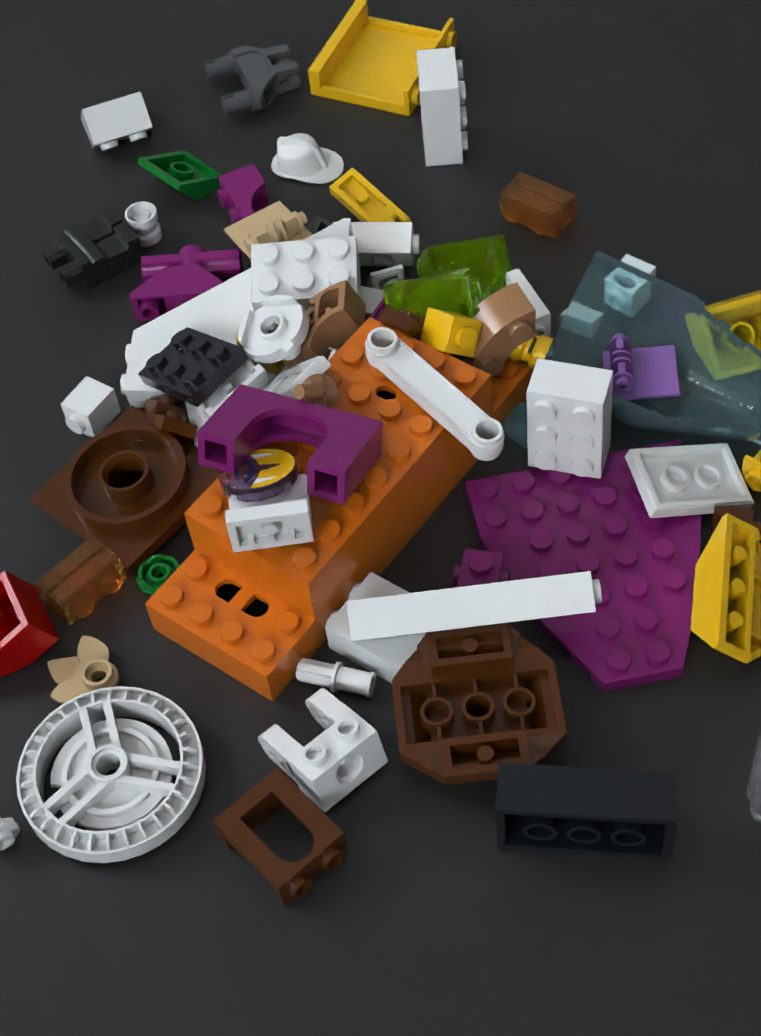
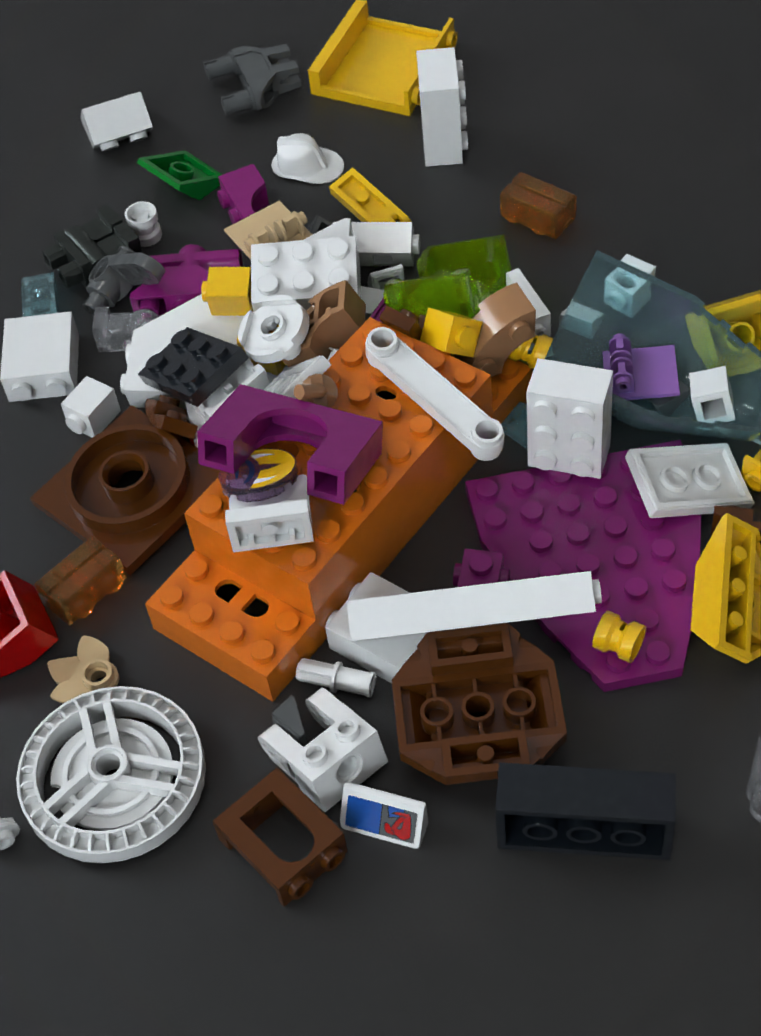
(39, 295): none -> clear light blue slope
(39, 356): none -> white brick
(115, 330): none -> clear leg
(116, 275): none -> dark grey piece
(152, 569): green plate -> none
(228, 291): none -> yellow brick
(289, 720): none -> dark grey slope
(383, 815): none -> slope
(619, 636): none -> yellow wheel
(712, 395): none -> white brick

